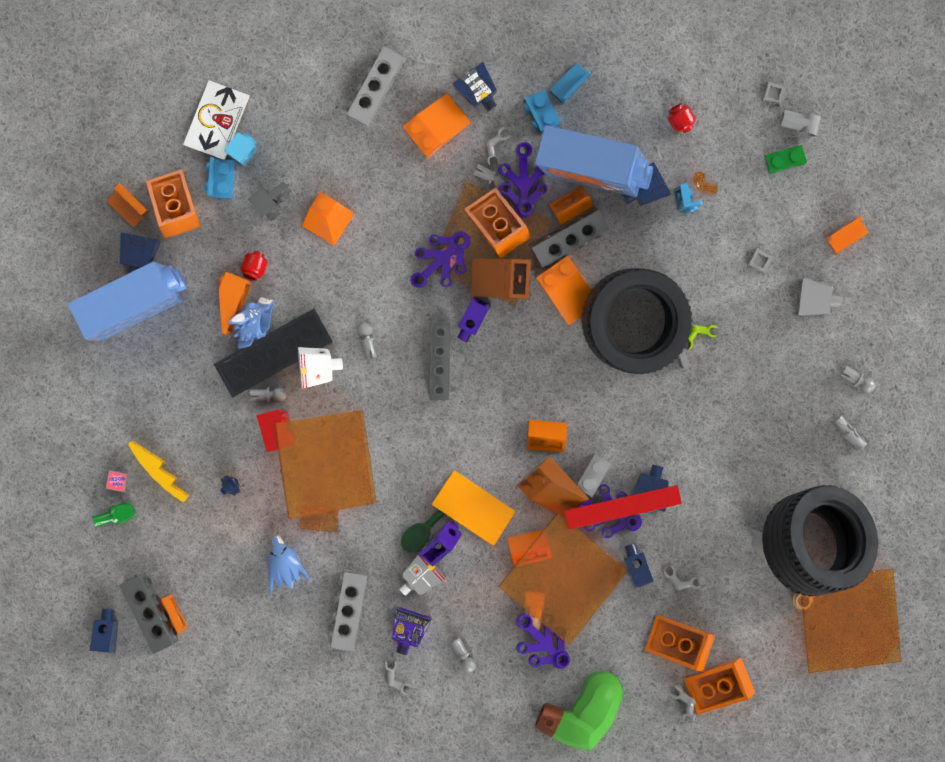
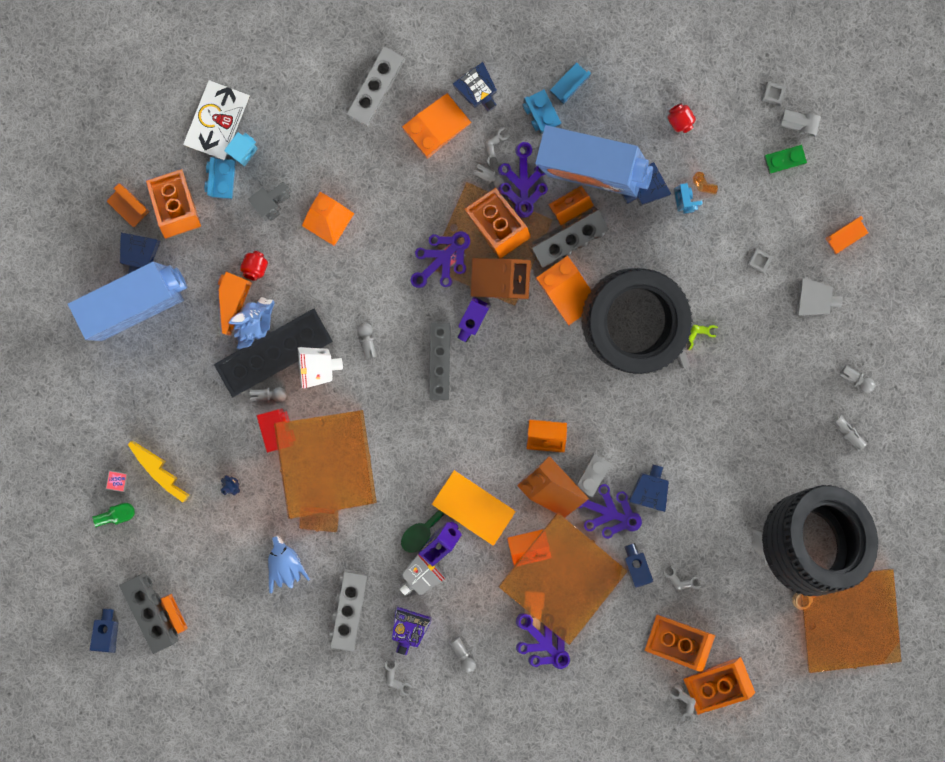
(589, 716): bright green piece -> none
(623, 507): red tile -> none

